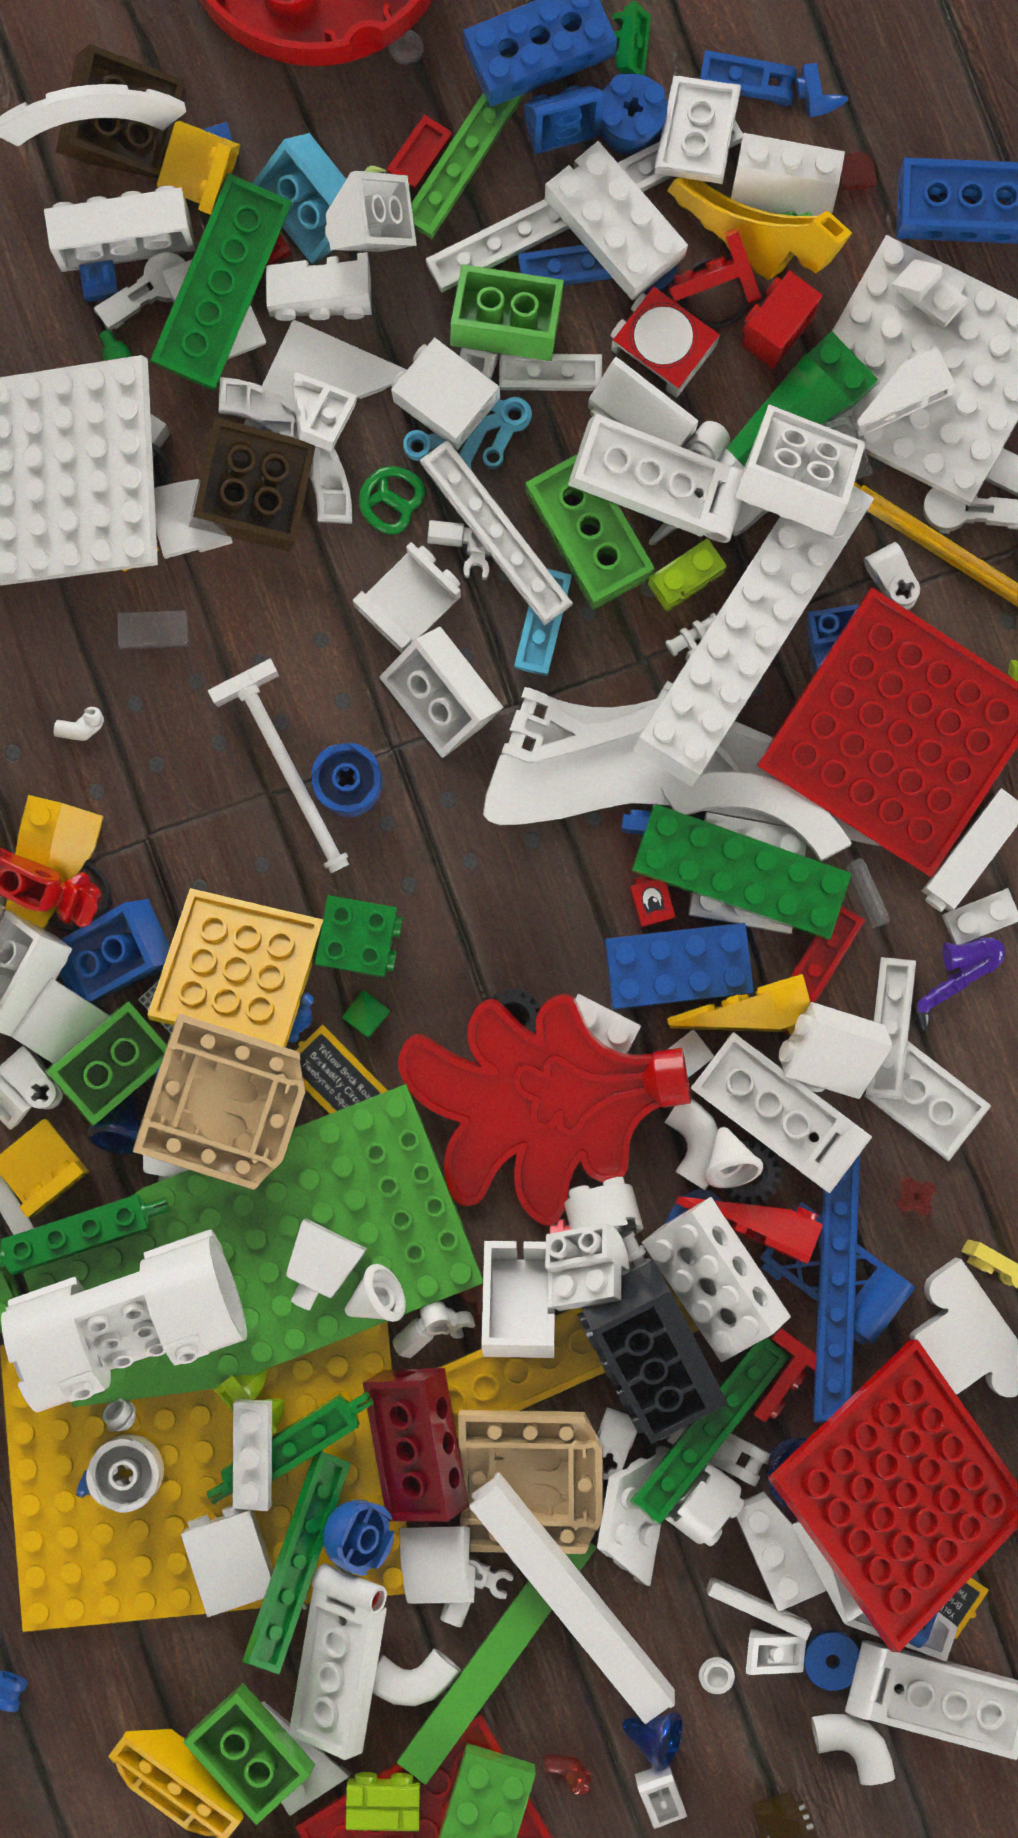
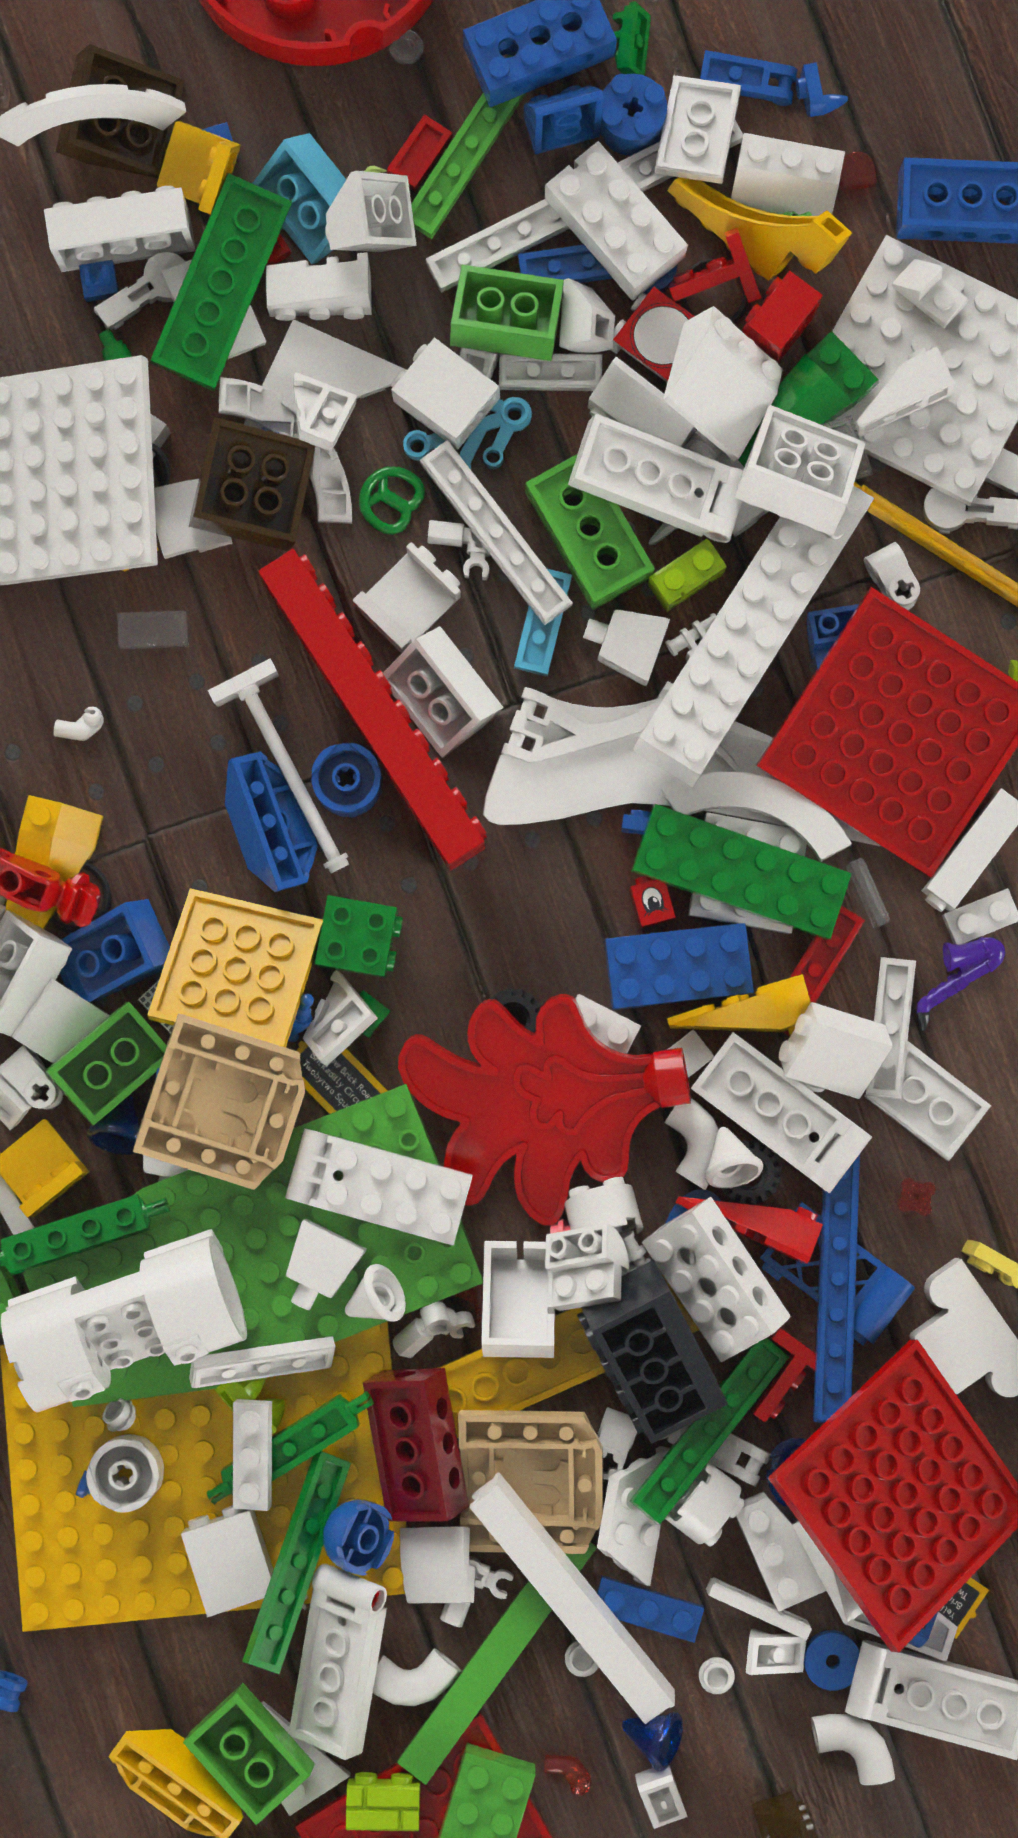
(262, 1362): none -> white tile
(268, 822): none -> blue wedge
(338, 1020): none -> white wing
(372, 710): none -> red brick
(379, 1186): none -> white hinge
(579, 1661): none -> white plate
(585, 320): none -> white slope
(629, 642): none -> white torso
(651, 1608): none -> blue plate
(721, 381): none -> white slope

